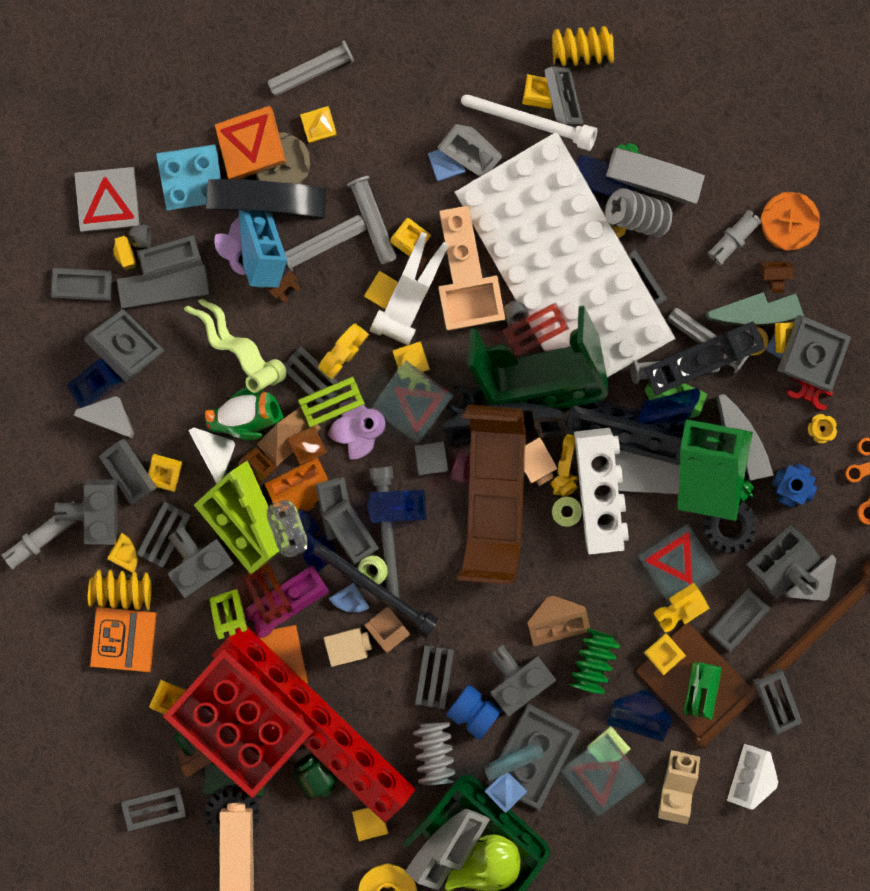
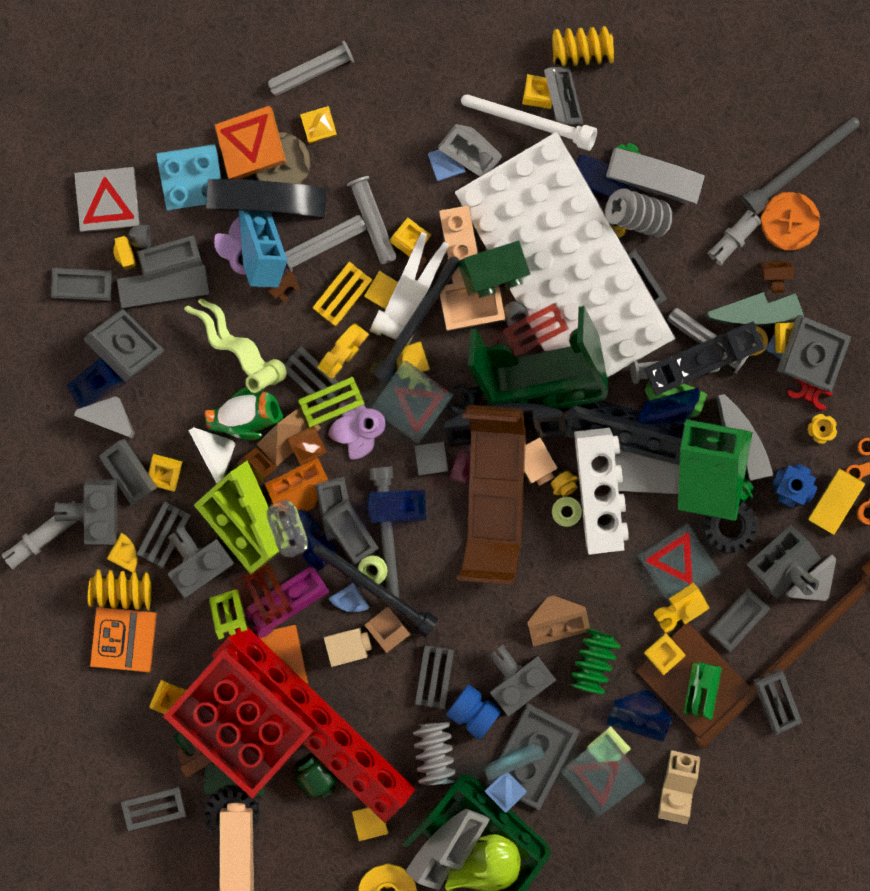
(357, 274): none -> yellow tile
(384, 367): none -> black piece
(494, 268): none -> dark green brick
(567, 455): yellow tile -> none
(753, 778): white slope -> none
(756, 200): none -> dark grey piece
(836, 501): none -> yellow tile

